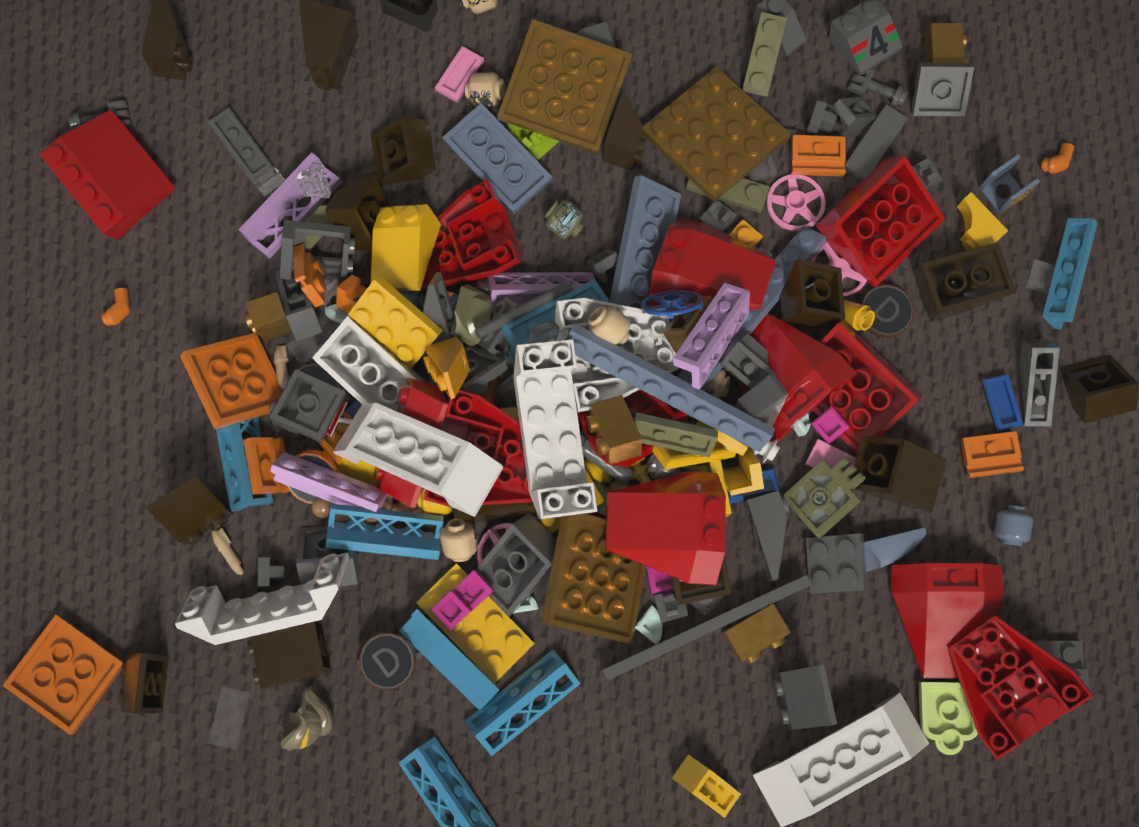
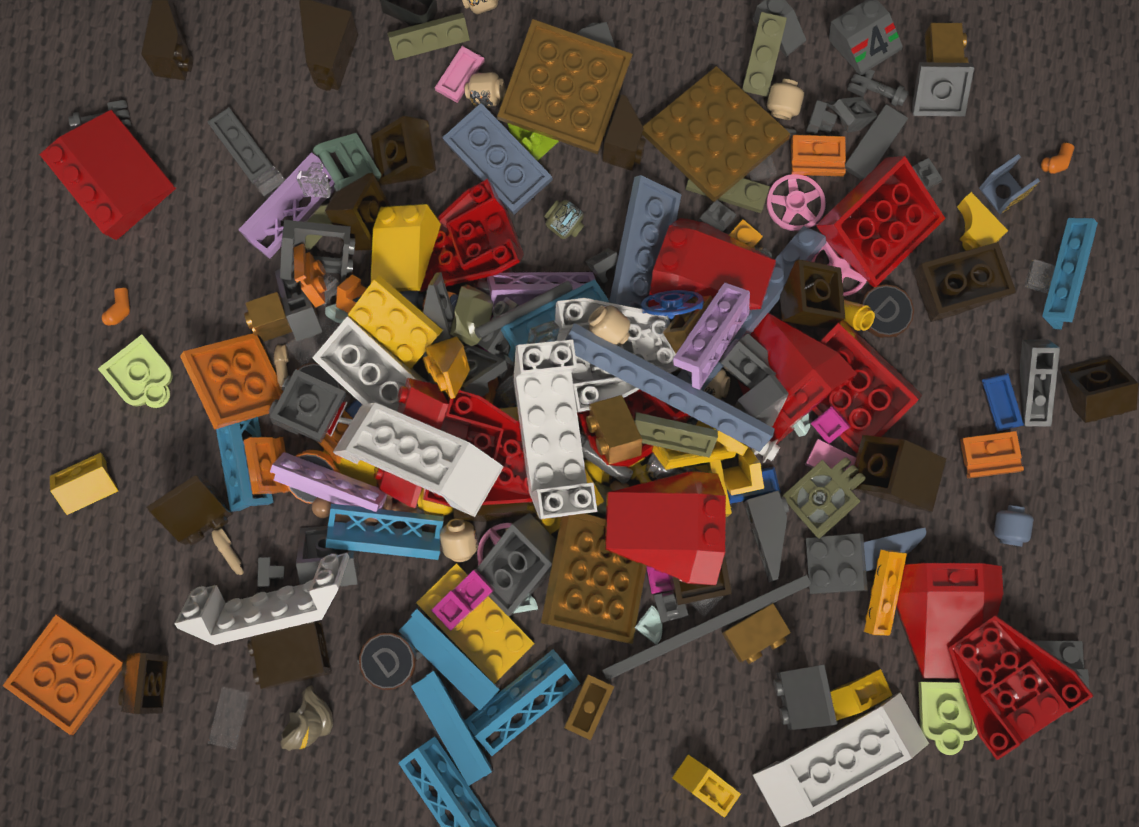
(82, 484): none -> yellow panel
(139, 374): none -> yellowish green plate
(351, 155): none -> sand green plate
(428, 36): none -> olive plate
(452, 728): none -> dark azure fence
(589, 707): none -> pearl gold brick
(785, 99): none -> tan head
(860, 694): none -> yellow arch
(885, 592): none -> light orange plate

